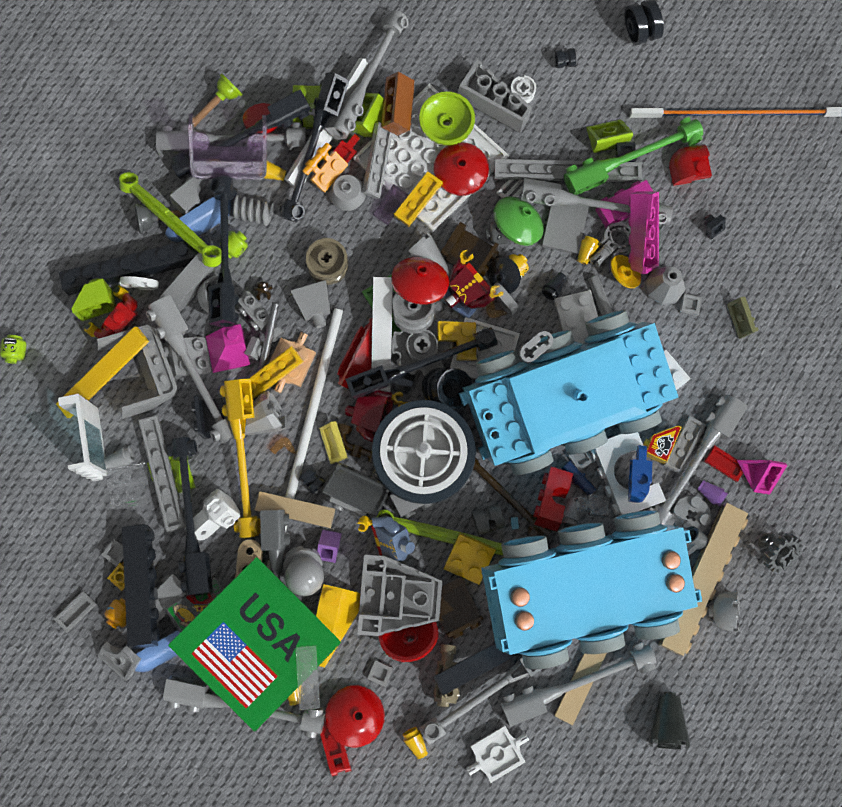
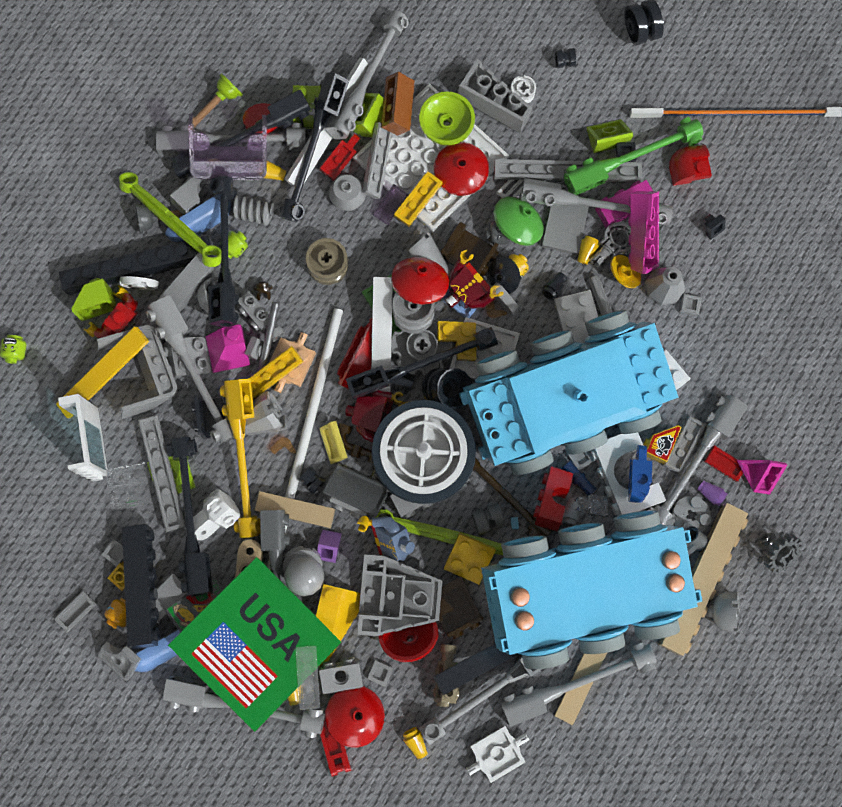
(121, 457): light grey cone -> none
(313, 302): light grey torso -> none
(328, 171): light orange plate -> none
(331, 683): none -> light grey brick
(538, 350): light grey beam -> none
(669, 723): pearl dark grey cone -> none
(742, 317): olive plate -> none

